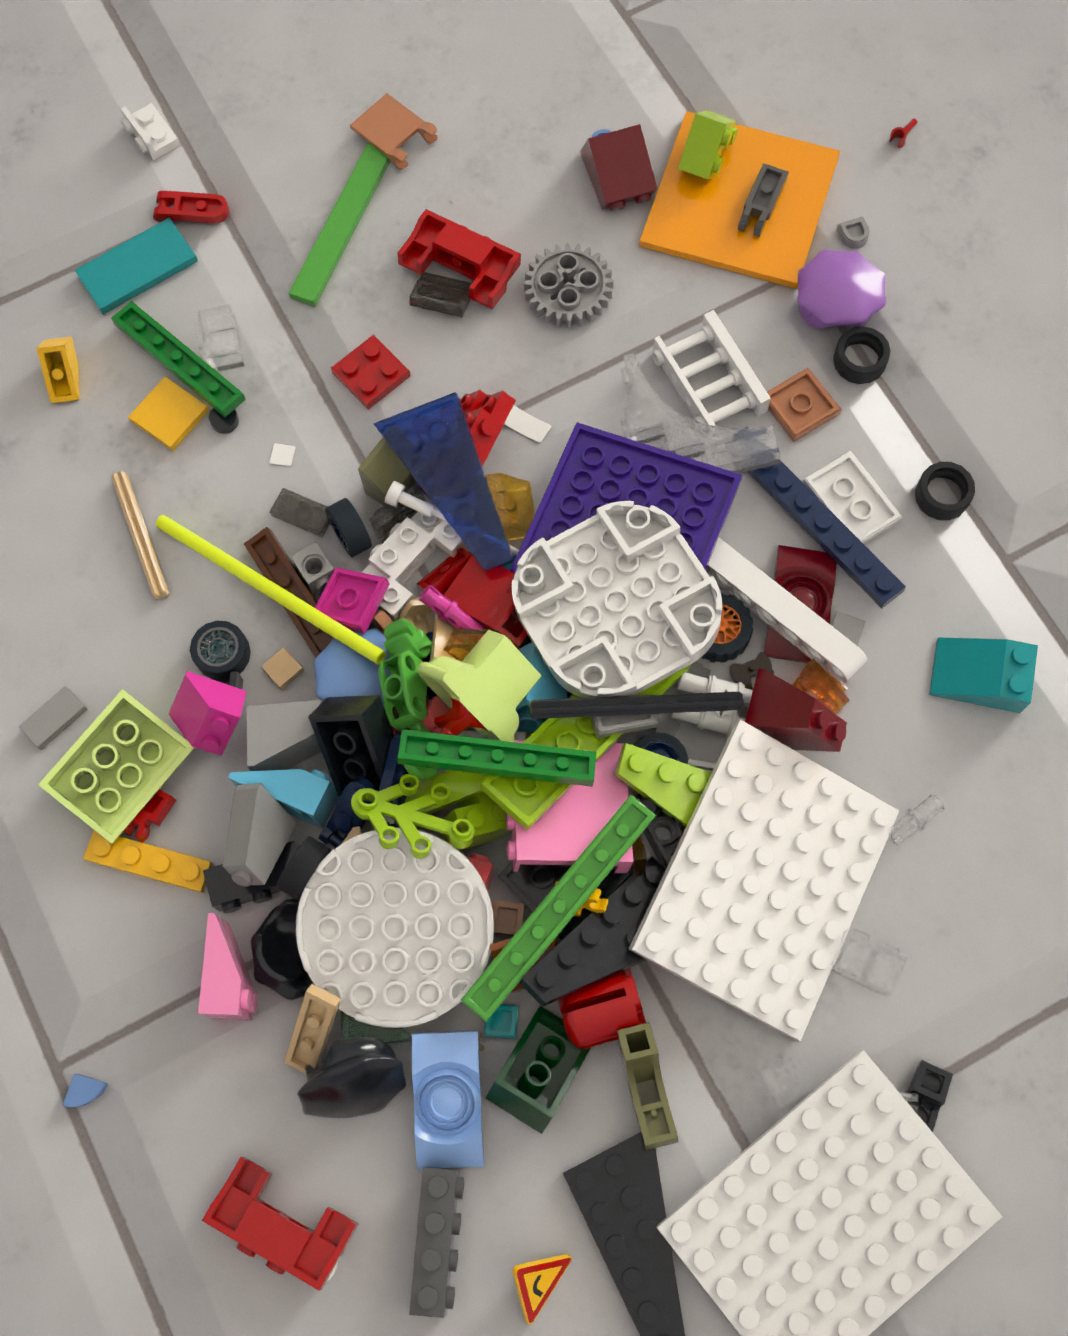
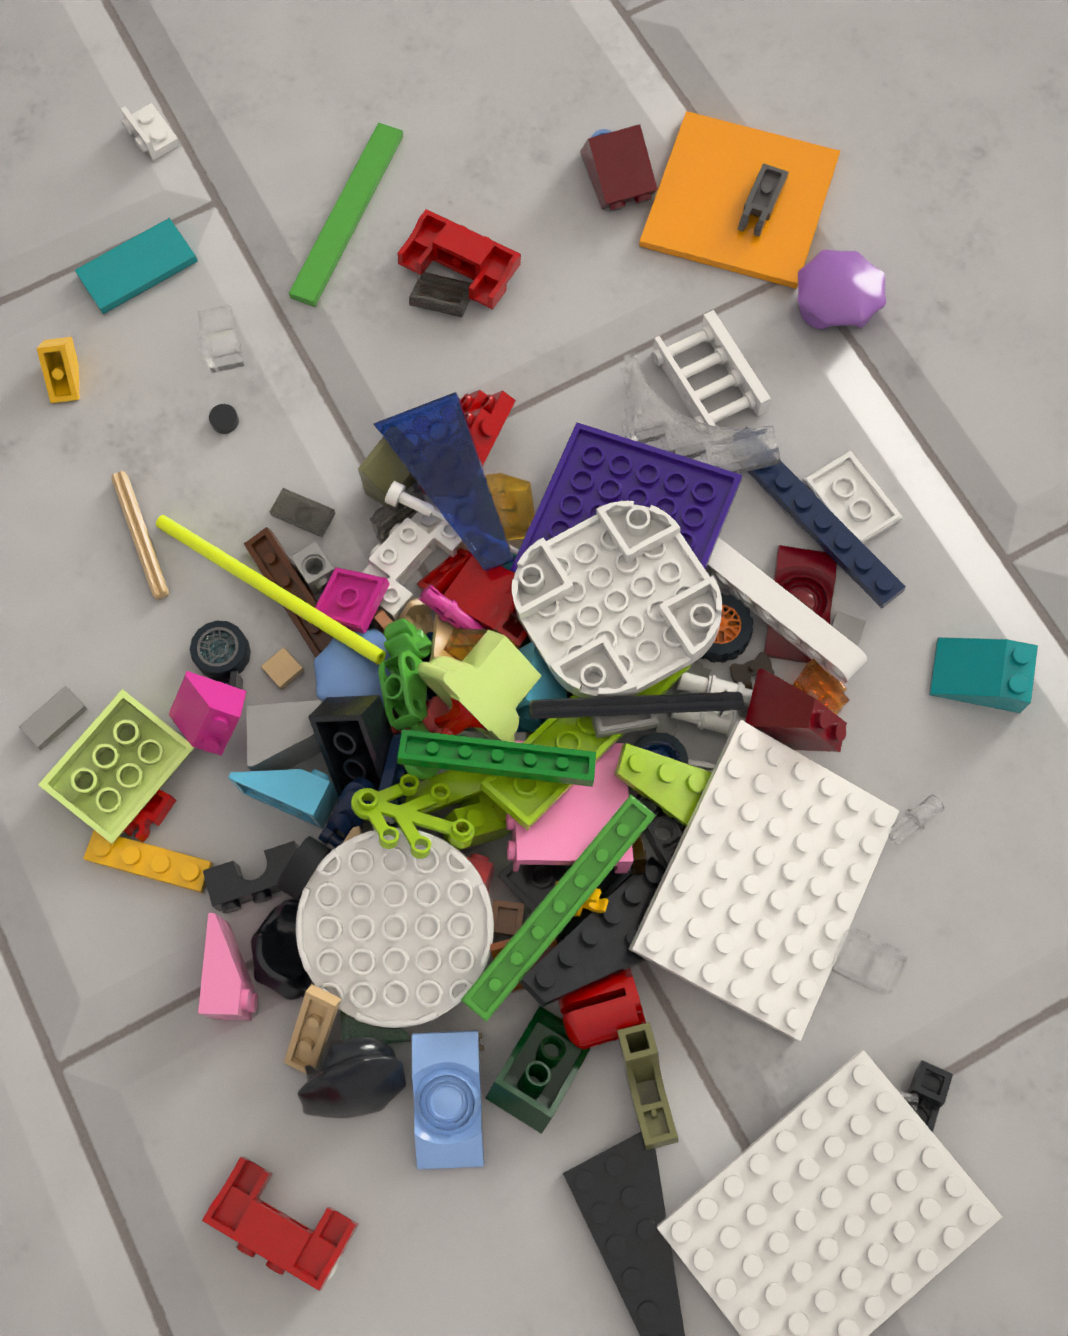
(83, 1091): medium blue tile -> none
(168, 413): yellow tile -> none
(178, 359): green plate -> none
(190, 207): red plate -> none
(255, 835): light grey slope -> none
(282, 454): white sticker -> none
(348, 527): black wheel -> none
(370, 372): red plate -> none
(391, 125): nougat flag -> none
(434, 1242): dark grey brick -> none
(503, 1022): teal tile -> none
(527, 424): white sticker -> none
(537, 1281): piece -> none
(568, 285): light grey gear -> none
(705, 142): lime brick -> none
(802, 404): nougat tile -> none
(853, 232): light grey tile -> none
(864, 336): black tyre -> none
(902, 132): red hand -> none
(950, 471): black tyre -> none

